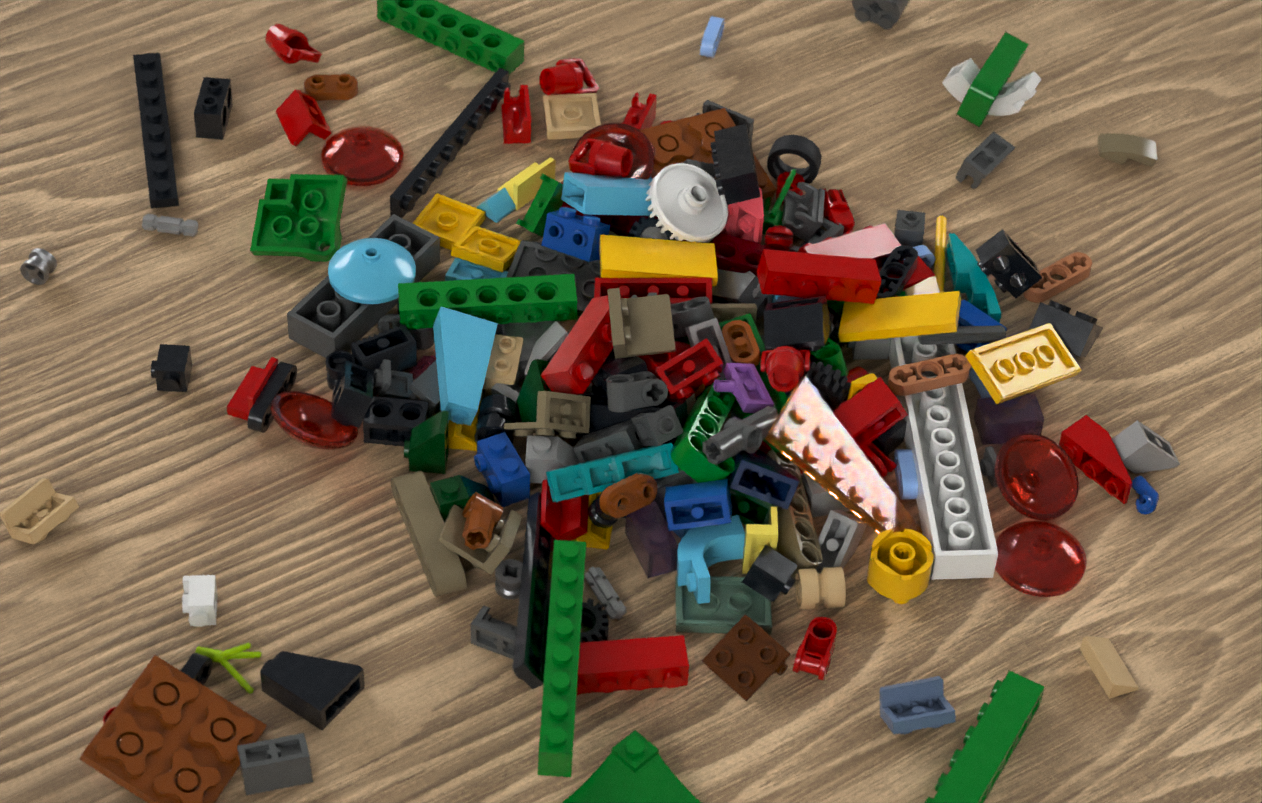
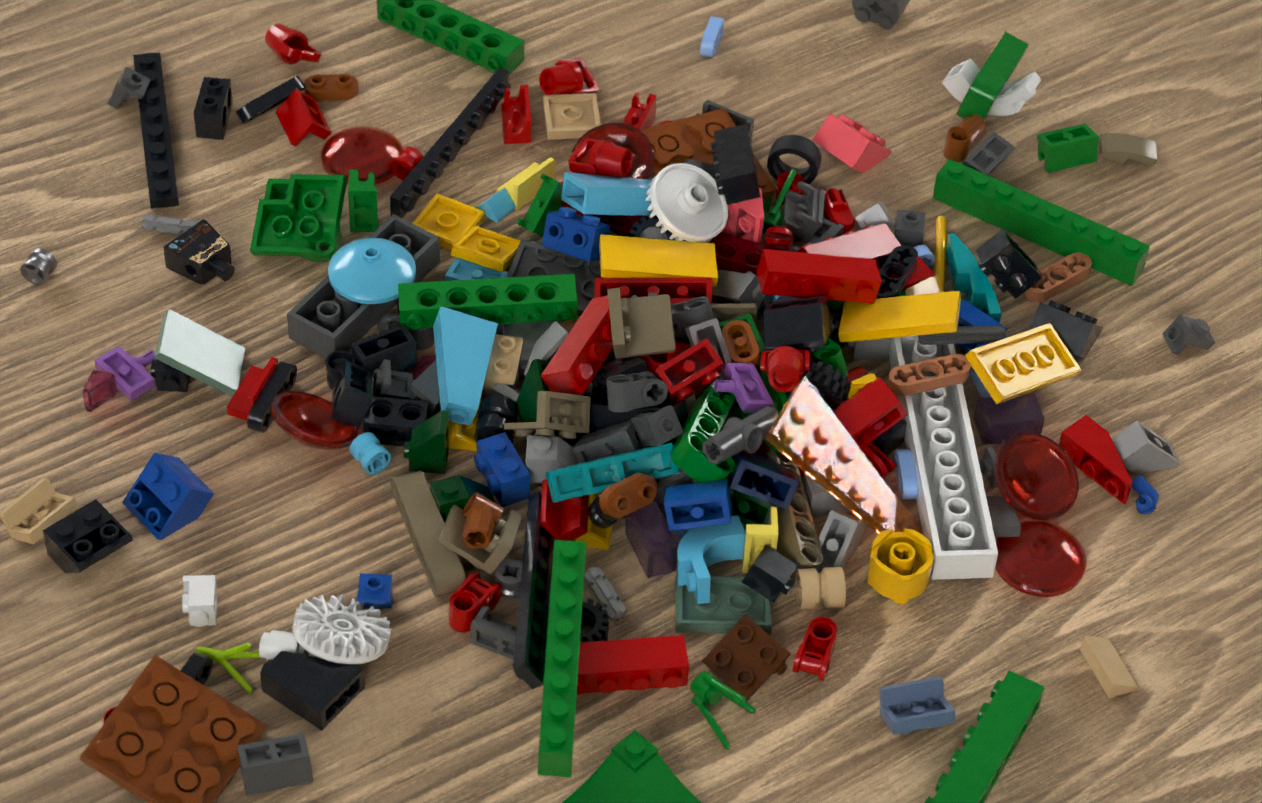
(84, 538): none -> black slope
(99, 389): none -> clear pink slope
(128, 84): none -> dark grey bracket
(128, 371): none -> medium lavender plate
(167, 495): none -> blue slope
(199, 352): none -> tile
(200, 254): none -> black torso
(269, 100): none -> black beam
(277, 641): none -> white brick
(340, 631): none -> white wheel
(362, 203): none -> green hinge
(370, 453): none -> medium azure wheel
(375, 590): none -> blue bracket
(405, 162): none -> red wheel
(469, 599): none -> red piece
(710, 690): none -> green plant
(851, 142): none -> coral slope
(875, 216): none -> light grey panel
(963, 137): none -> dark orange piece
(1003, 517): none -> dark grey tile
(1040, 221): none -> green brick
(1067, 147): none -> green hinge
(1188, 331): none -> dark grey bracket

